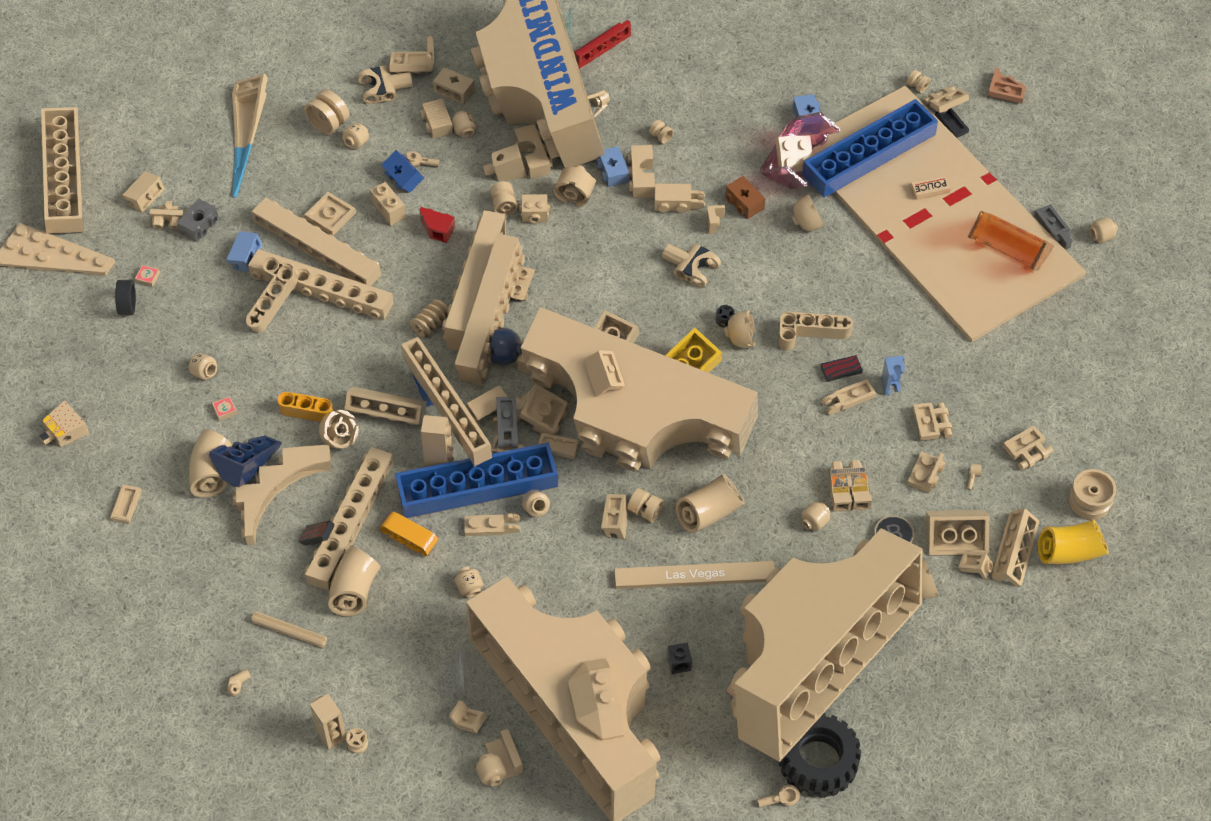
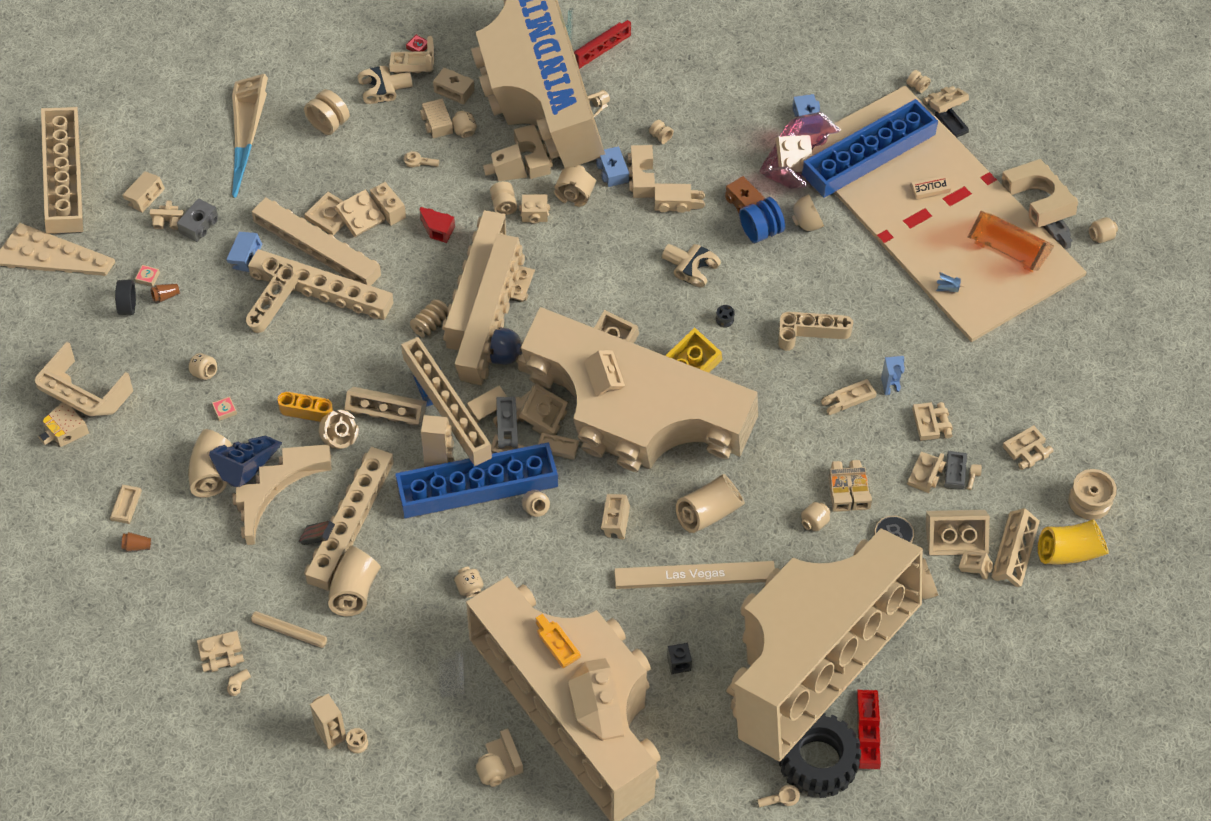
(59, 385): none -> tan windscreen
(135, 542): none -> dark orange cone
(164, 292): none -> dark orange cone
(220, 646): none -> tan plate
(355, 136): tan head -> none
(360, 213): none -> tan plate
(403, 172): blue brick -> none
(409, 532): light orange beam -> none
(417, 44): none -> tile
(467, 718): tan bracket -> none
(491, 524): tan hinge -> none
(557, 641): none -> light orange hinge
(644, 504): tan wheel -> none
(713, 214): tan bracket -> none
(740, 329): tan cylinder -> none
(762, 220): none -> blue wheel
(841, 368): tile -> none
(868, 728): none -> red slope
(949, 283): none -> flat silver piece
(955, 470): none -> dark grey plate
(1006, 88): nougat wing -> none
(1039, 176): none -> tan arch

